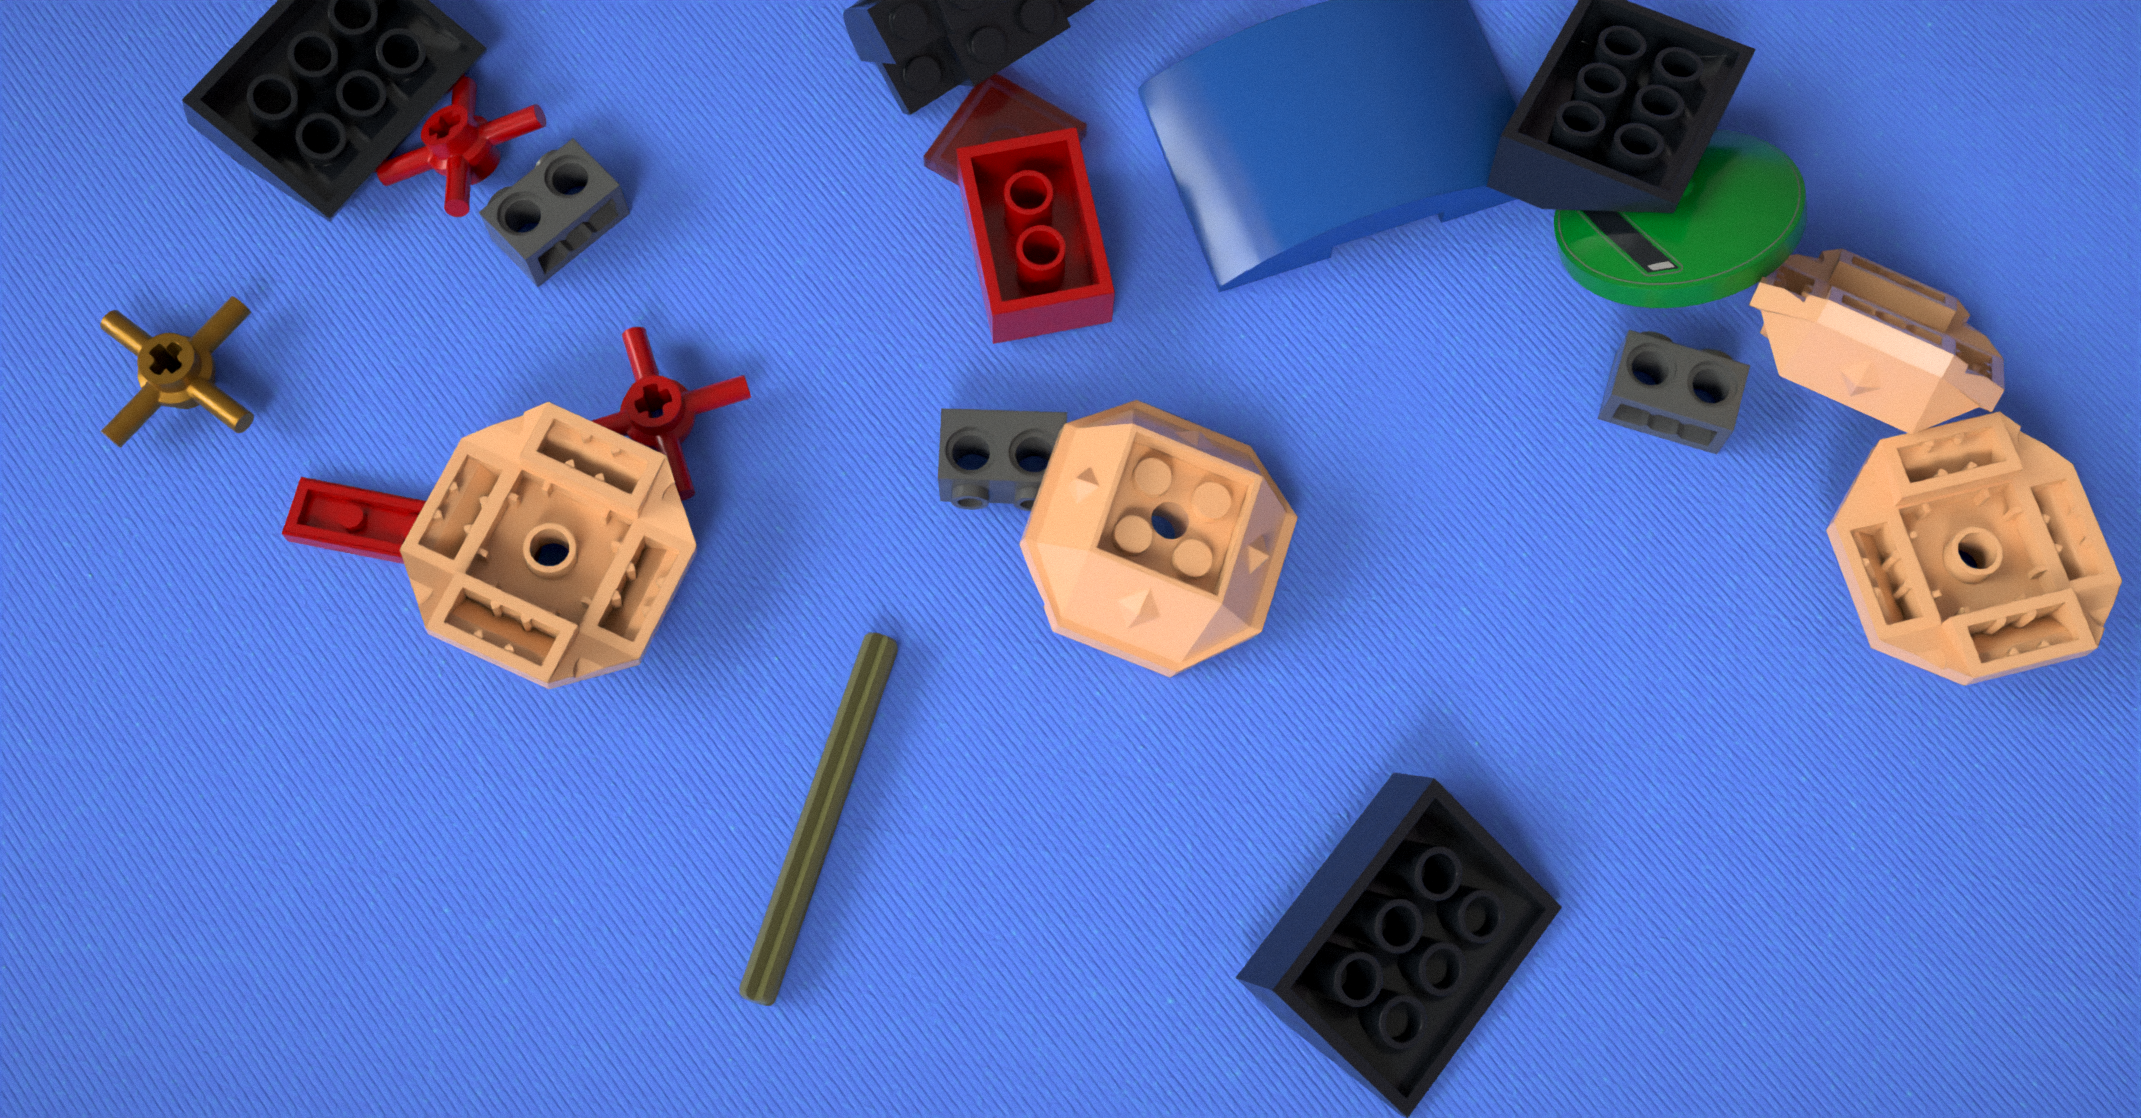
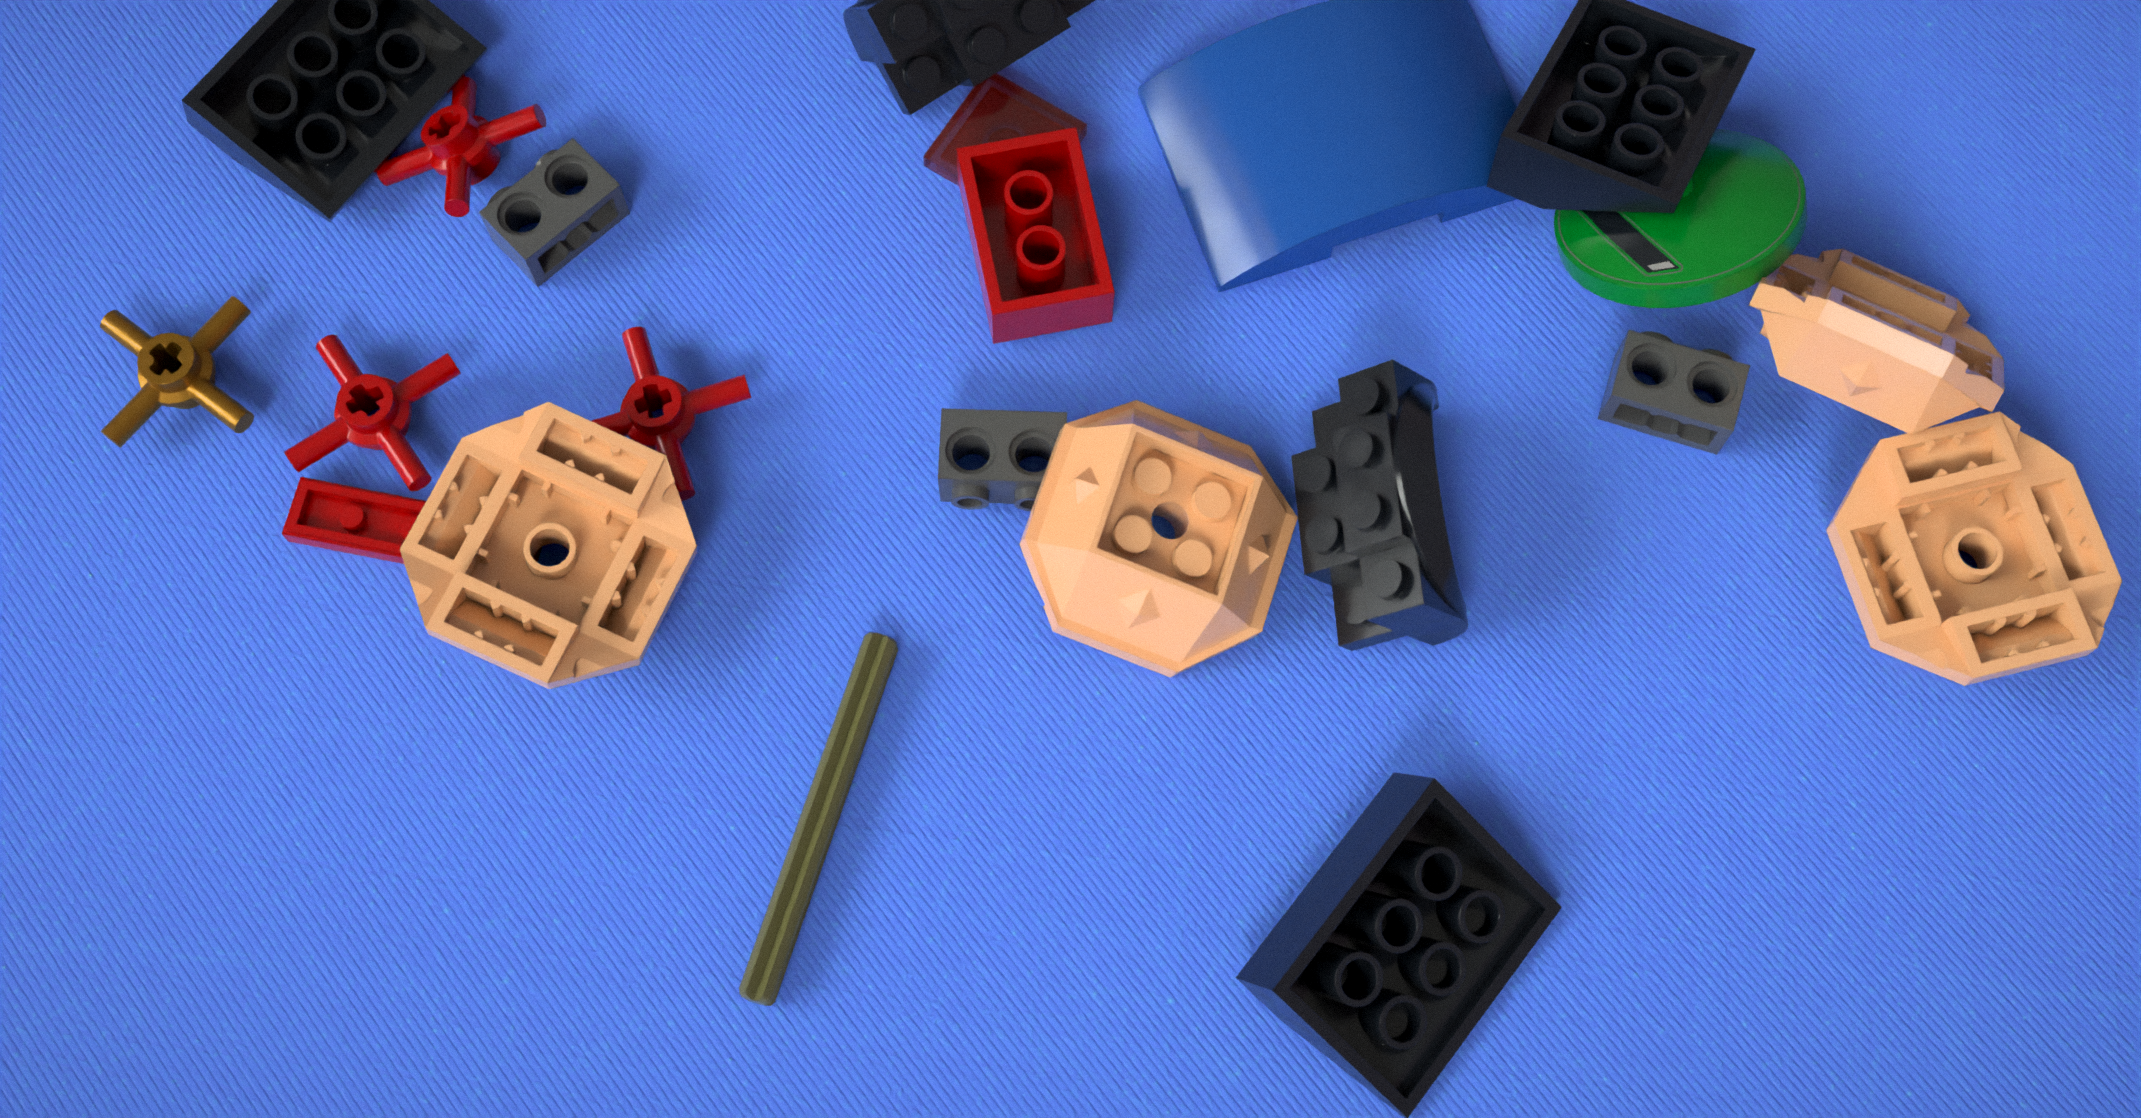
(382, 430): none -> red bar
(1377, 512): none -> black piece

